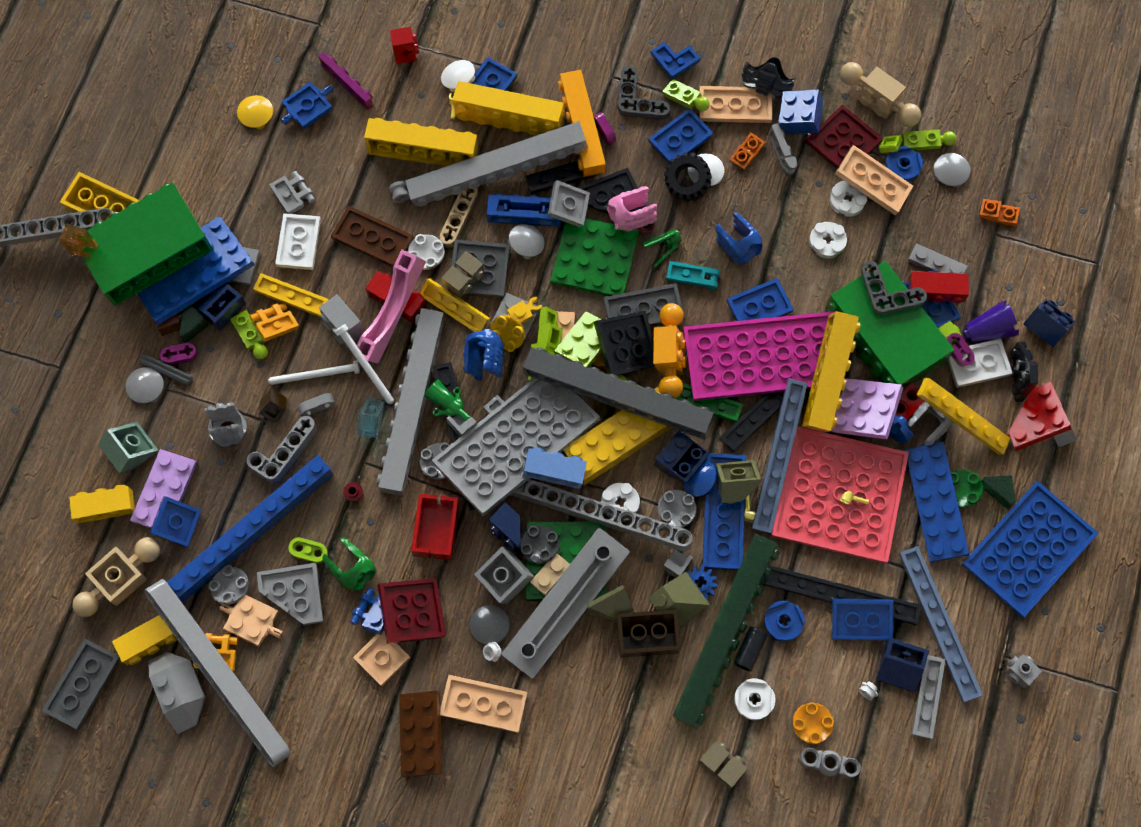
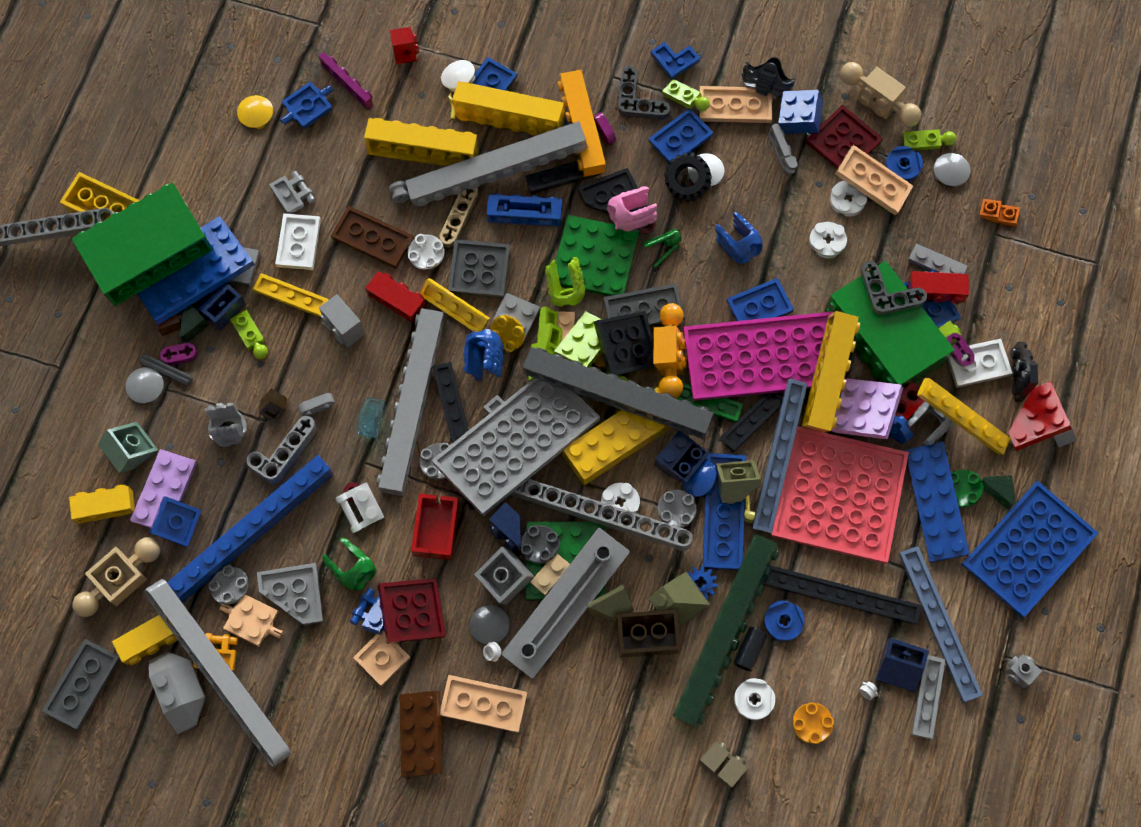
(76, 239): clear orange hinge -> none
(276, 326): light orange plate -> none
(309, 550): lime plate -> none
(316, 373): white bar -> none
(364, 363): white bar -> none
(365, 503): none -> white plate
(404, 278): bright pink arch -> none
(442, 397): green piece -> none
(459, 425): light grey panel -> none
(460, 279): dark tan piece -> none
(523, 311): yellow plate -> none
(526, 240): light grey dish -> none
(554, 468): medium blue brick -> none
(565, 295): none -> lime piece
(568, 203): light grey plate -> none
(677, 564): light grey panel -> none
(693, 275): teal plate -> none
(747, 151): orange slope -> none
(839, 763): light grey piece -> none
(848, 496): light yellow hand -> none
(862, 619): blue tile -> none
(890, 144): lime tile -> none
(993, 324): dark purple cone -> none
(1049, 322): dark blue slope -> none

